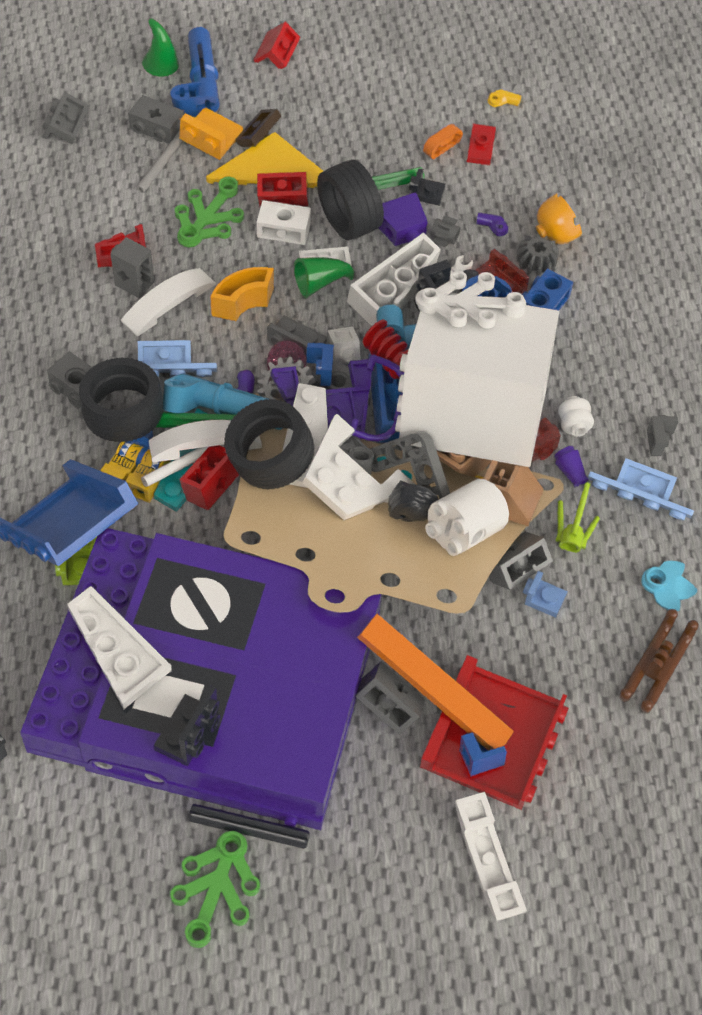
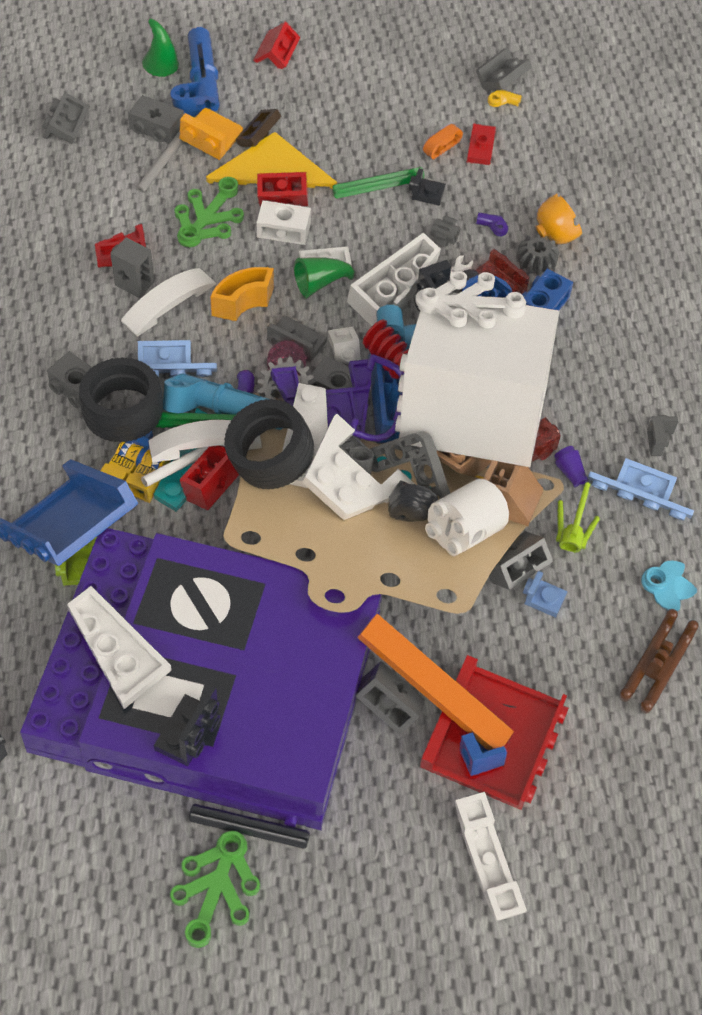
(322, 356): blue bracket -> none
(350, 199): black tyre -> none
(403, 219): dark purple torso -> none
(501, 70): none -> dark grey bracket
(576, 416): white piece -> none

